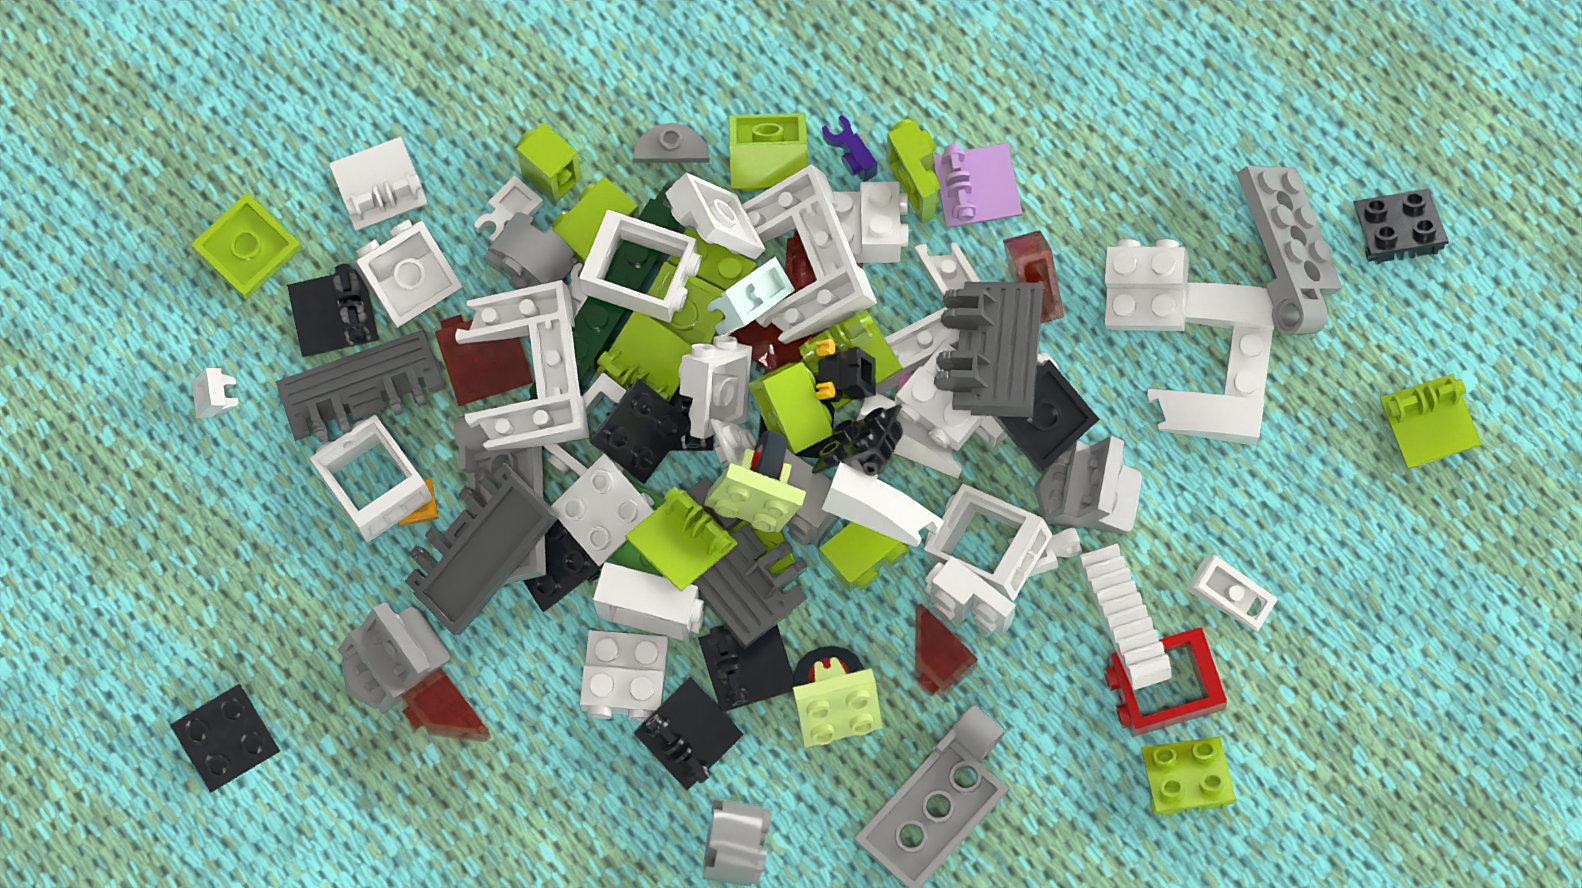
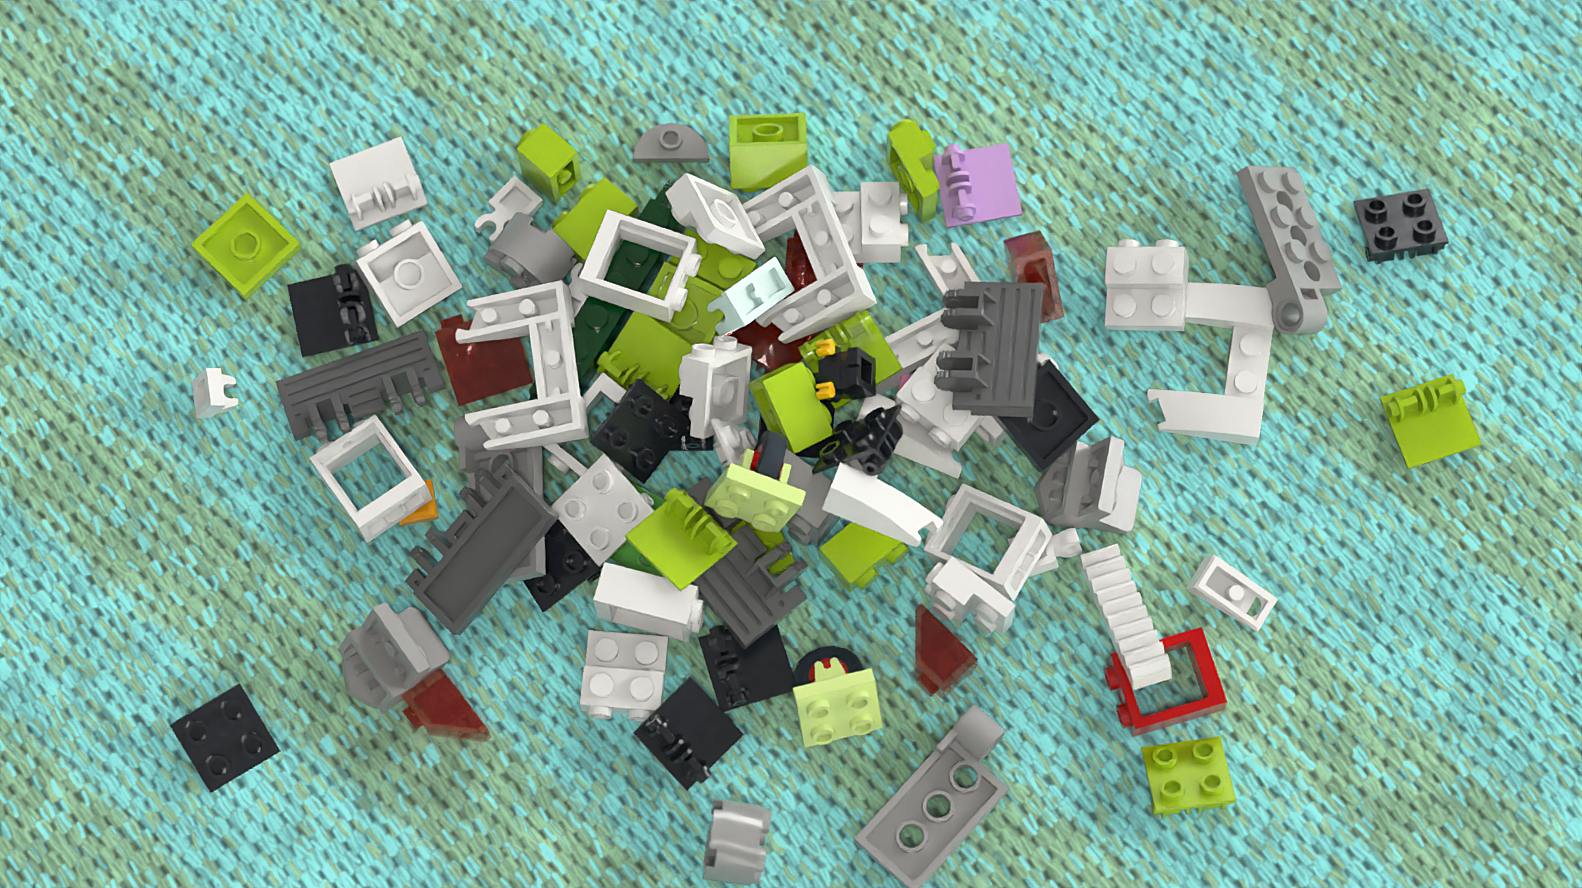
(856, 155): dark purple plate -> none

